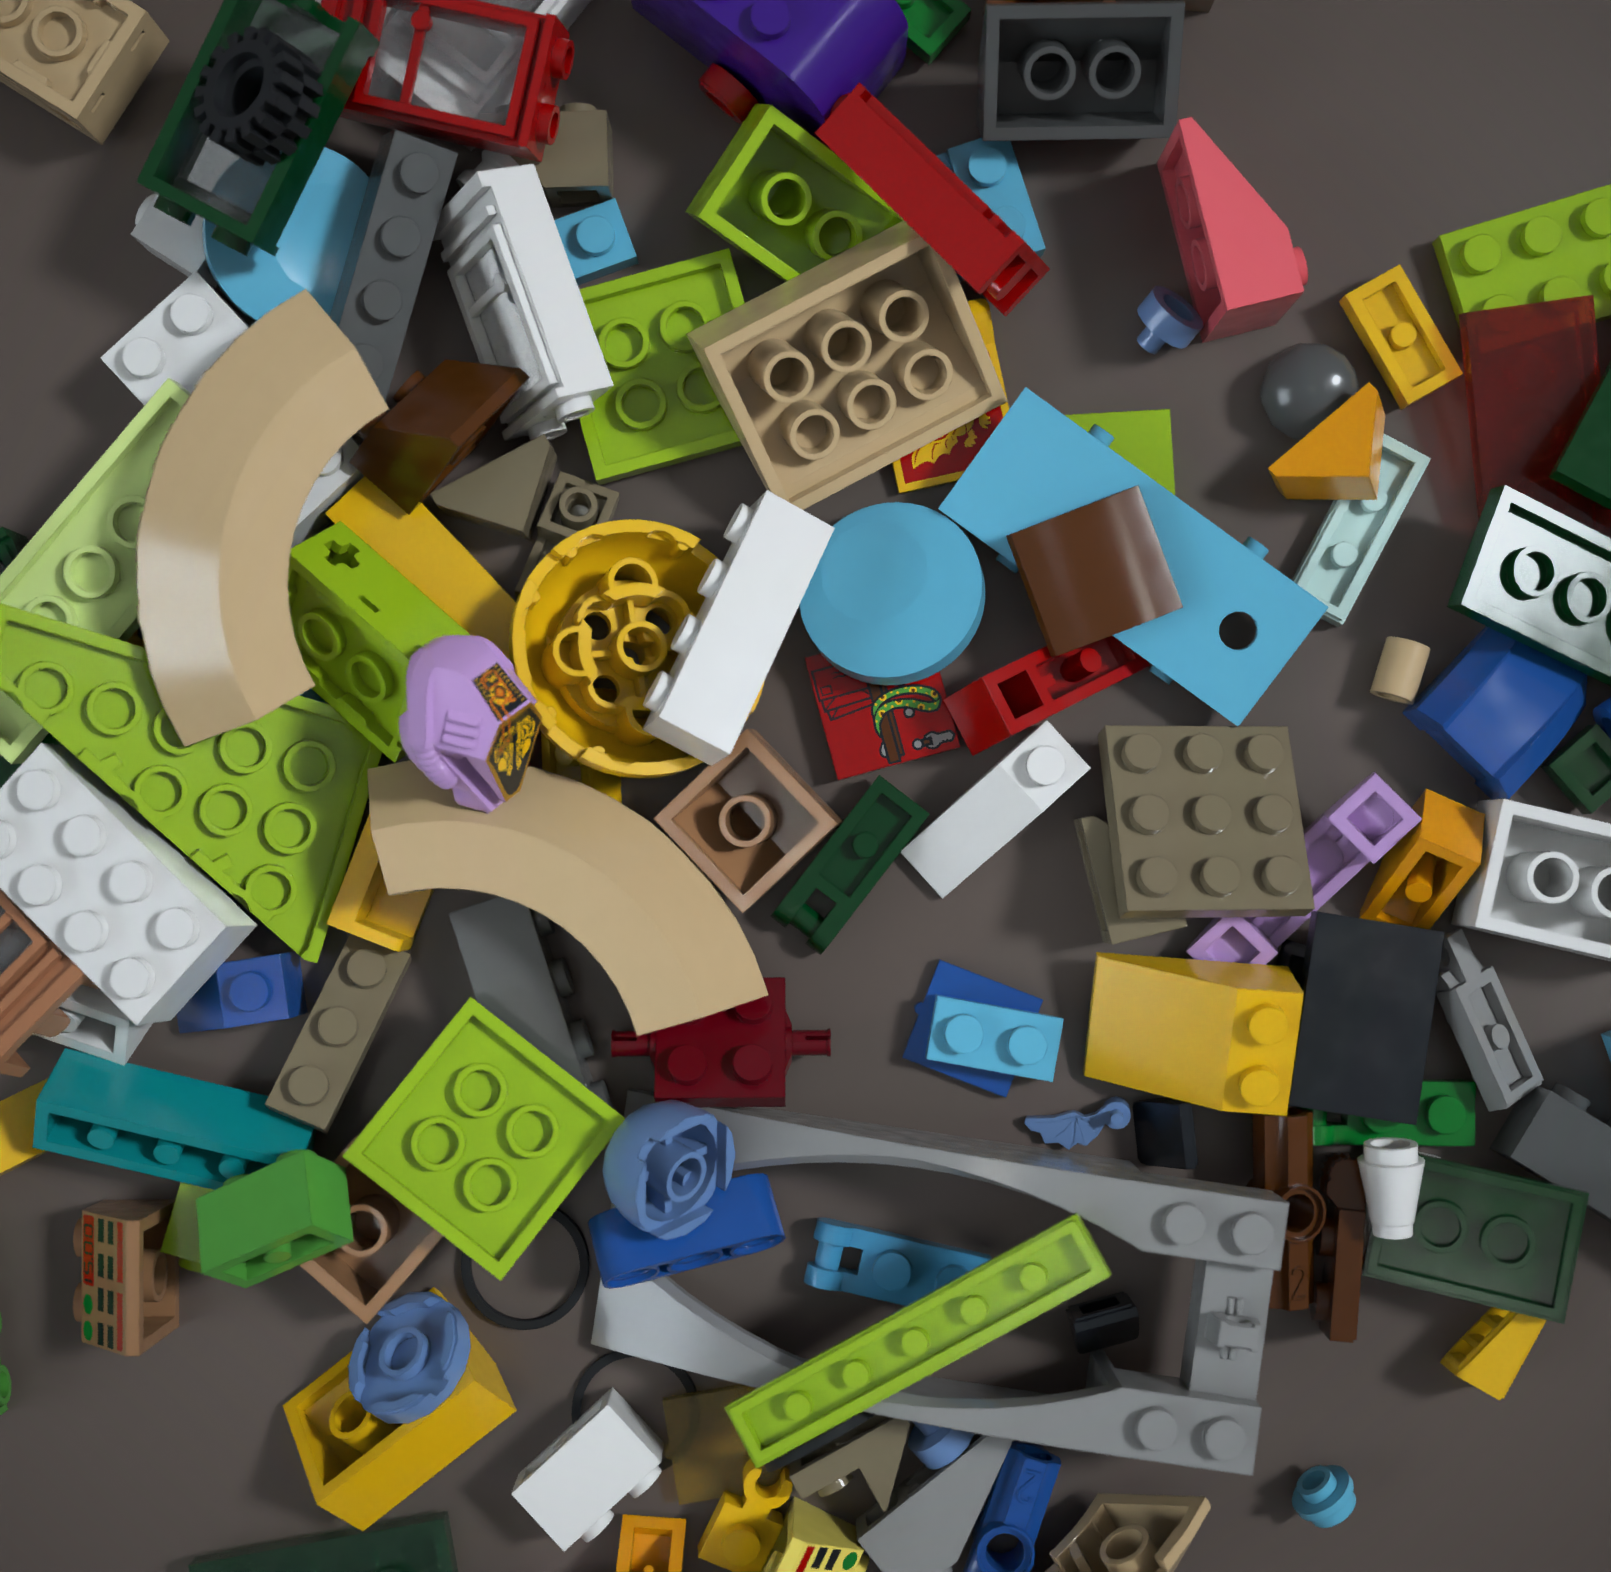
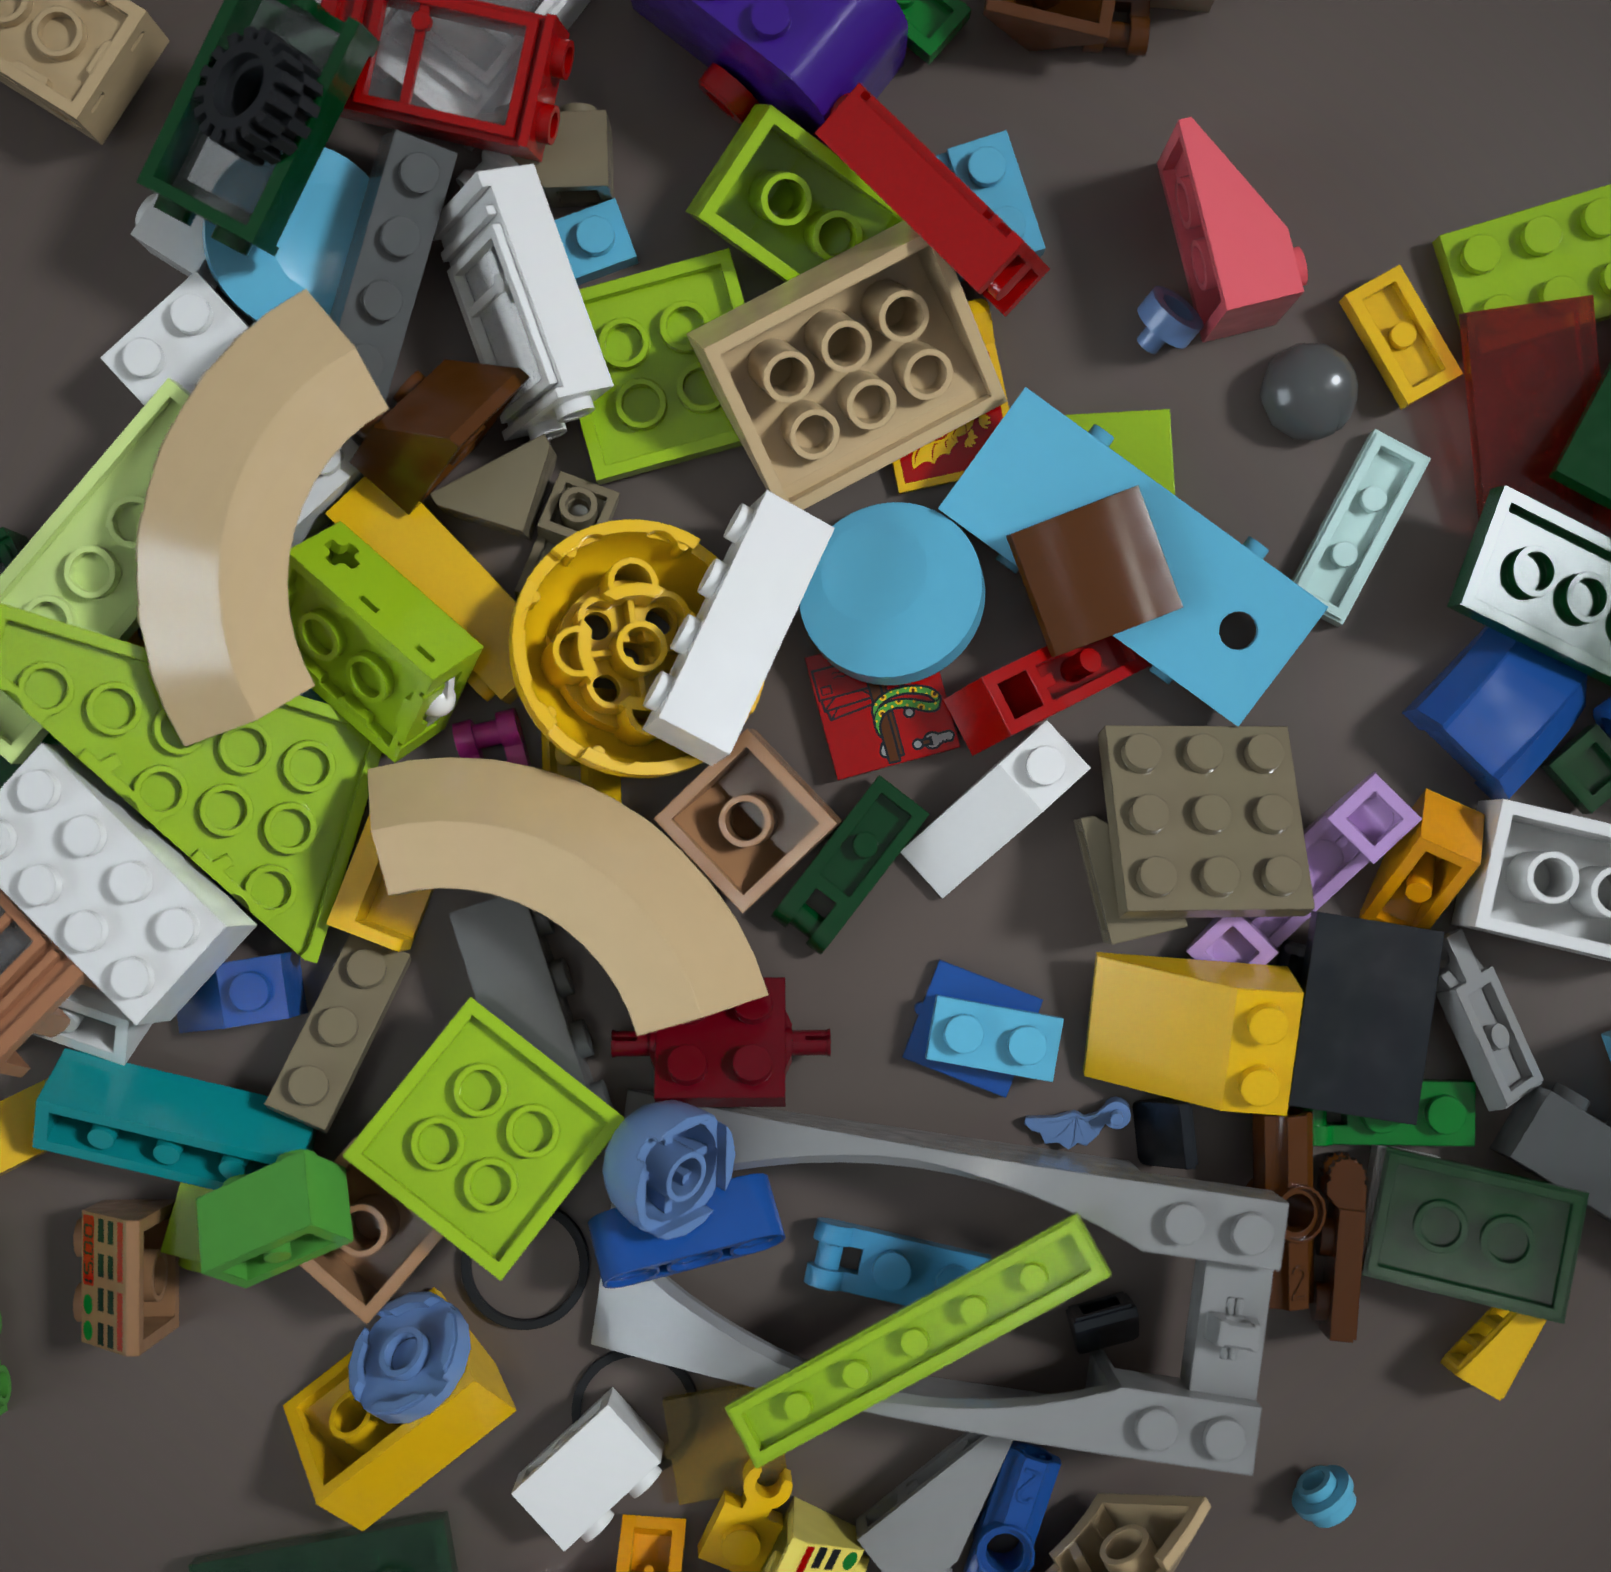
(468, 720): lavender helmet -> none
(818, 1441): black piece -> none
(871, 1447): dark tan slope -> none
(937, 1445): medium blue tile -> none
(1079, 70): dark grey slope -> none
(1339, 455): light orange slope -> none
(1391, 1184): white cone -> none
(1400, 670): tan hinge -> none

